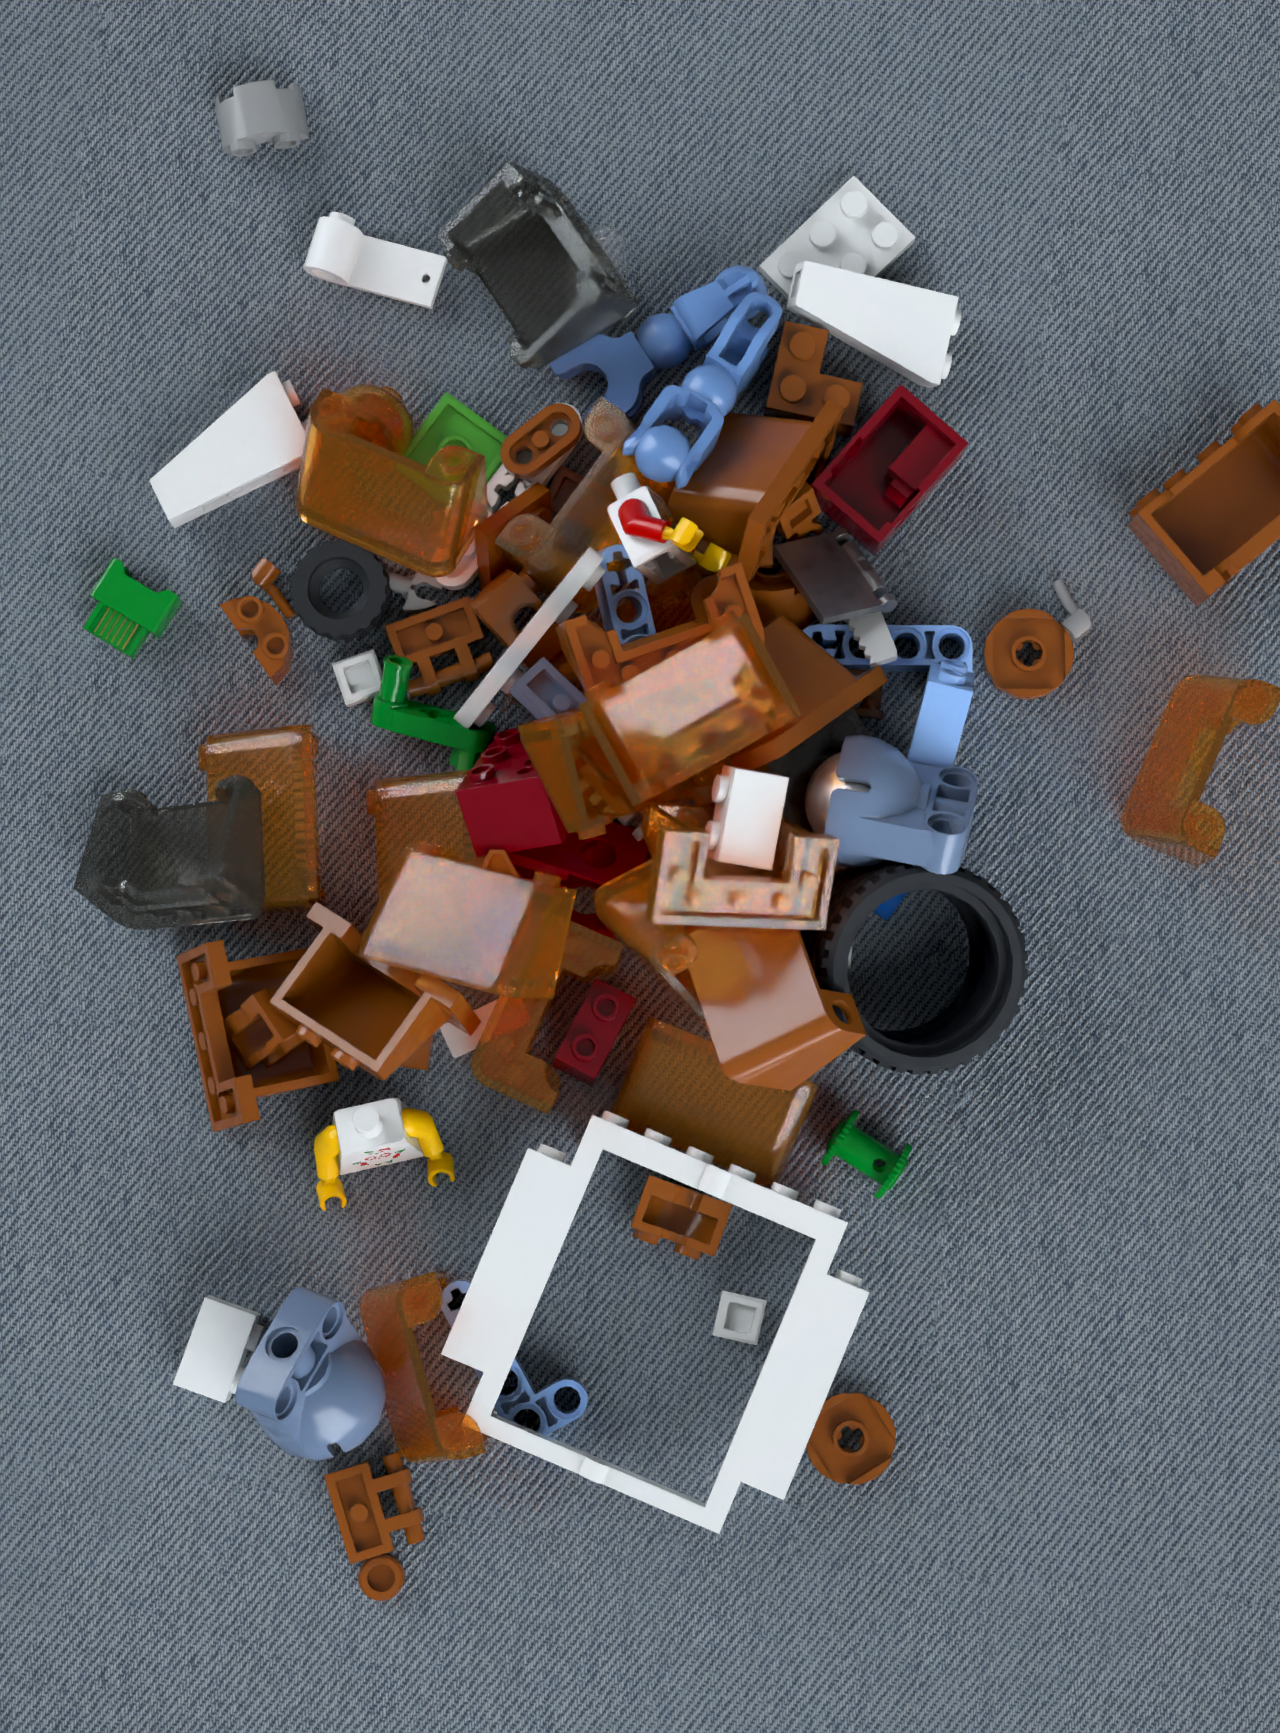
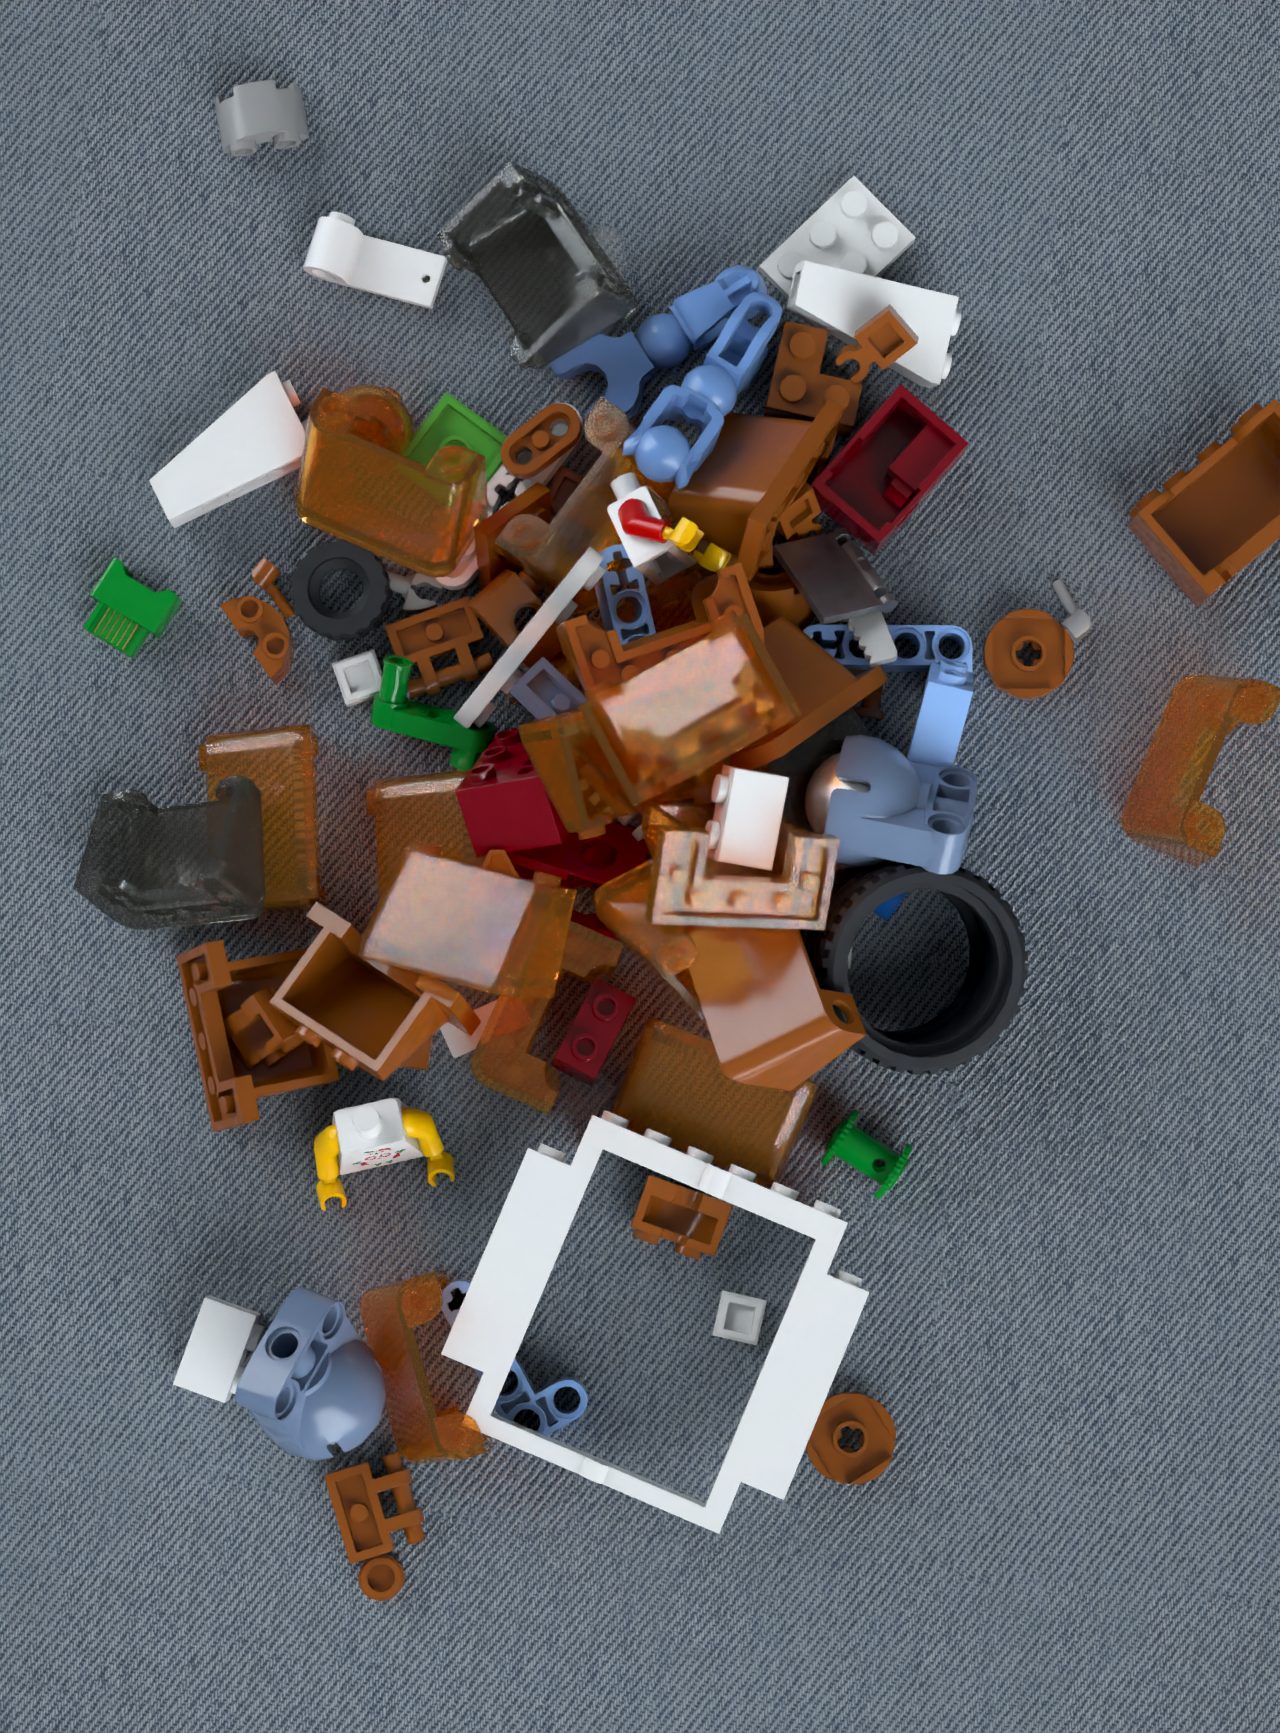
(879, 340): none -> dark orange plate

